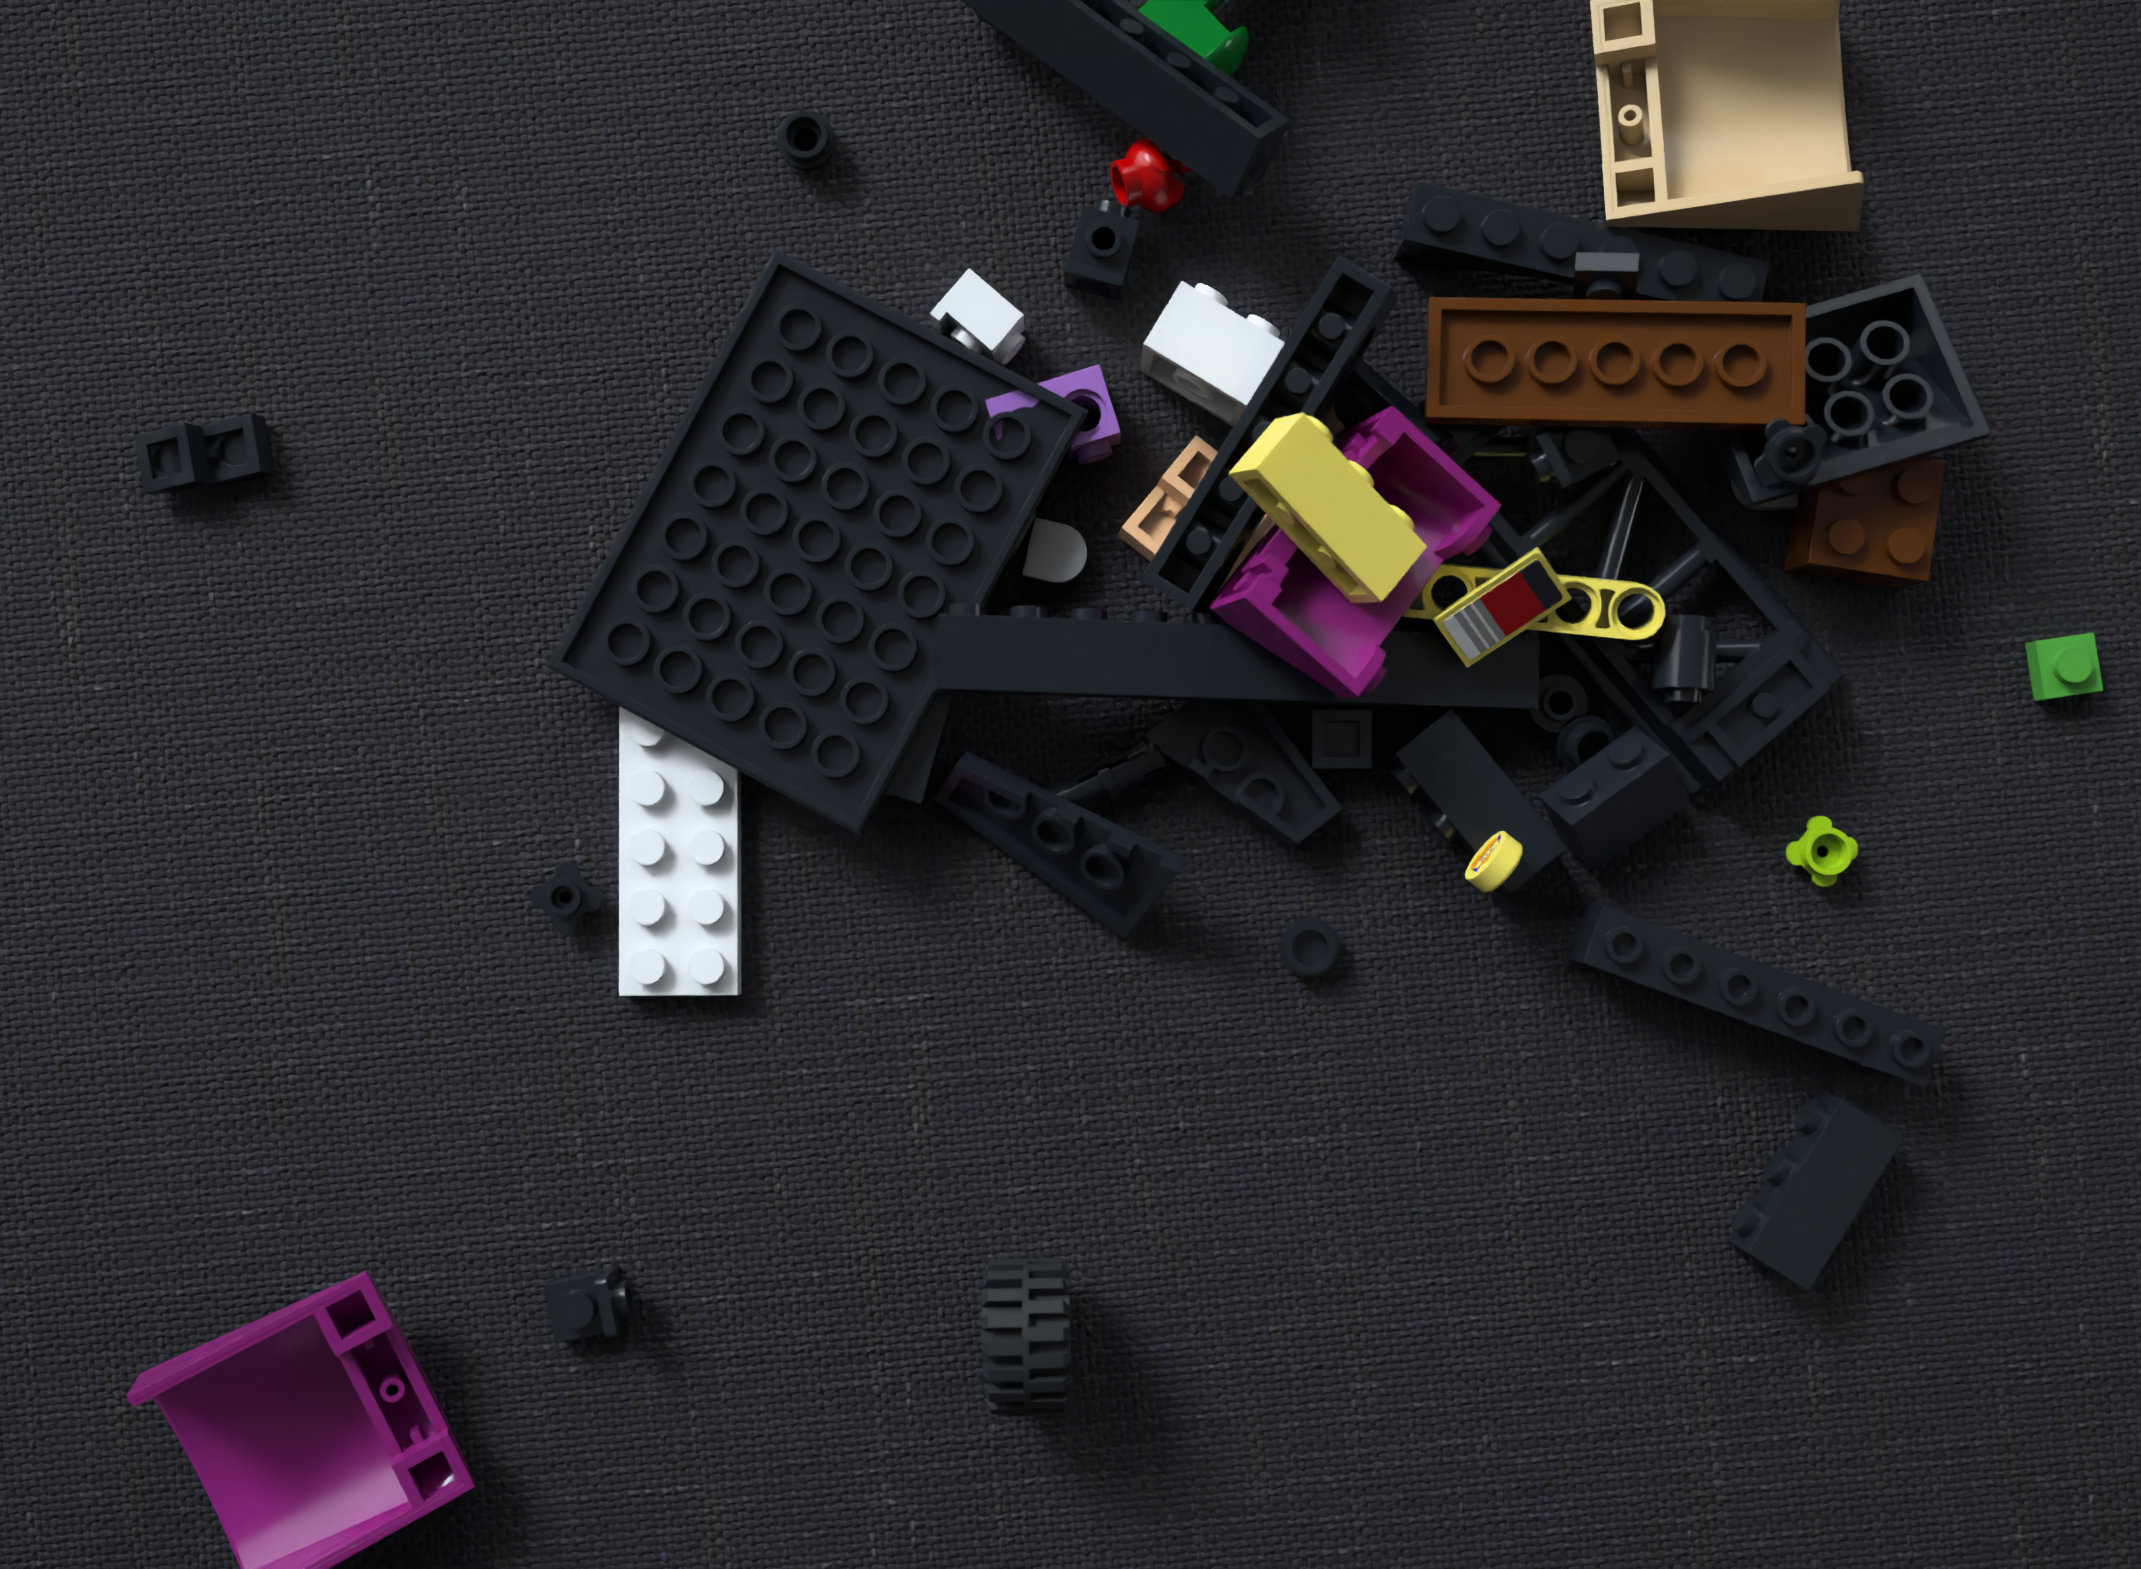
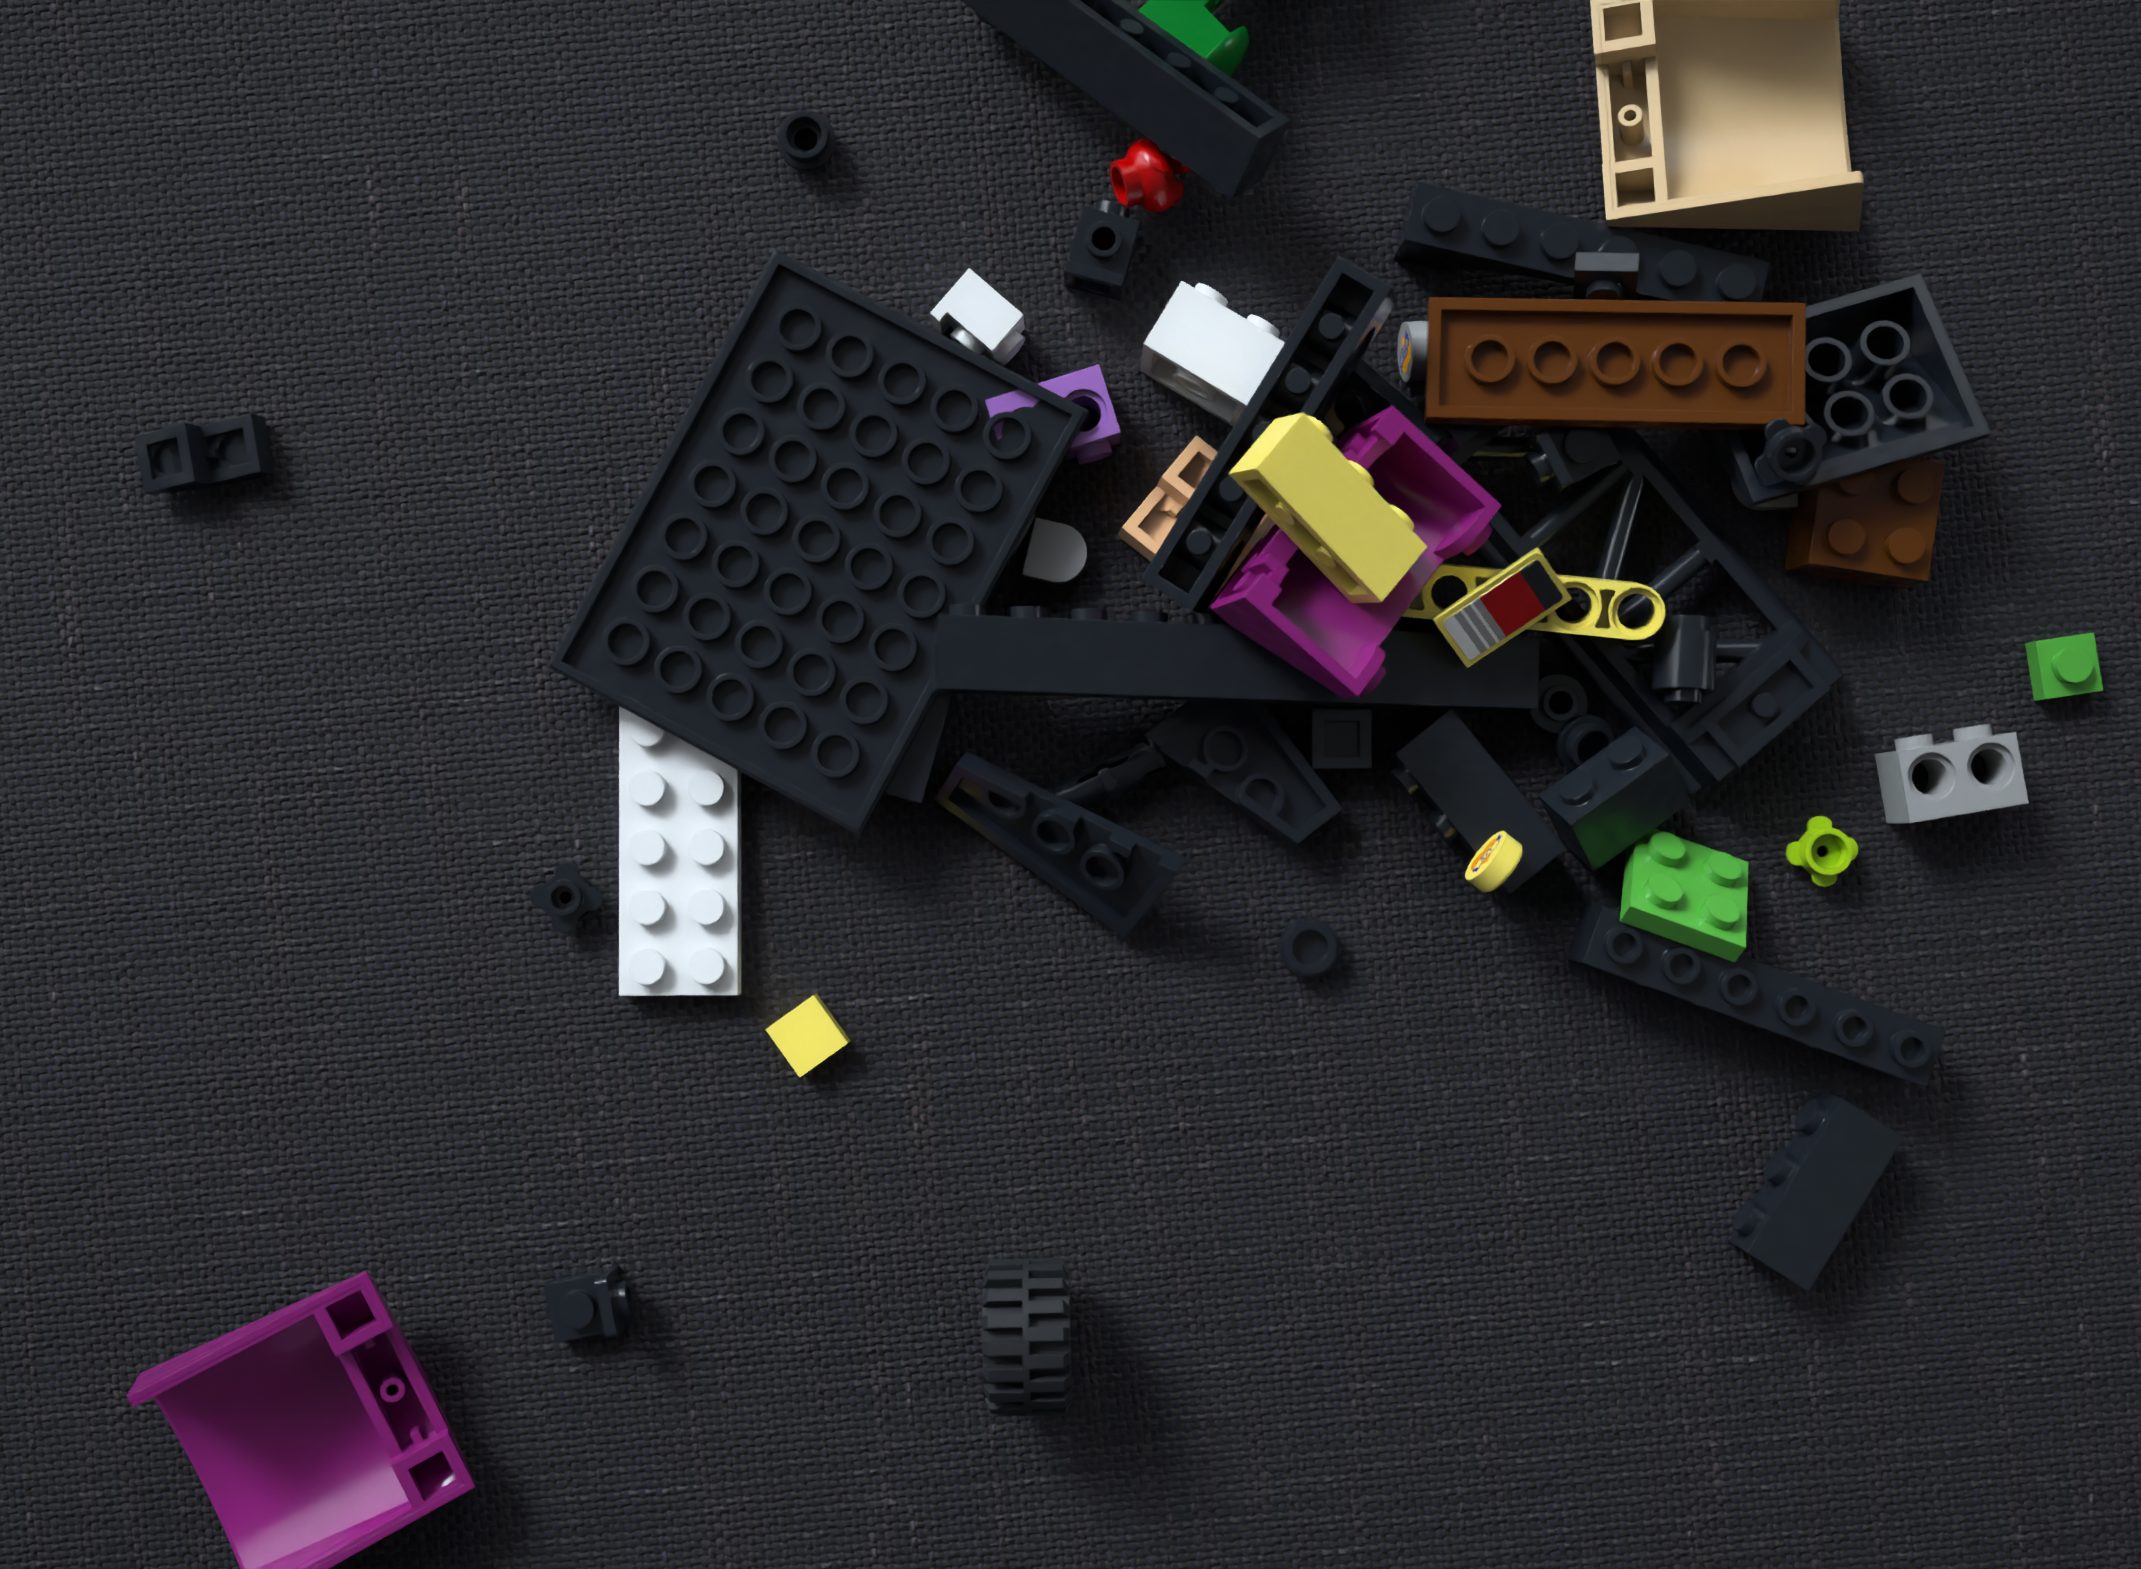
(808, 1035): none -> light yellow tile
(1412, 350): none -> light grey tile
(1686, 893): none -> bright green plate
(1951, 784): none -> light grey brick

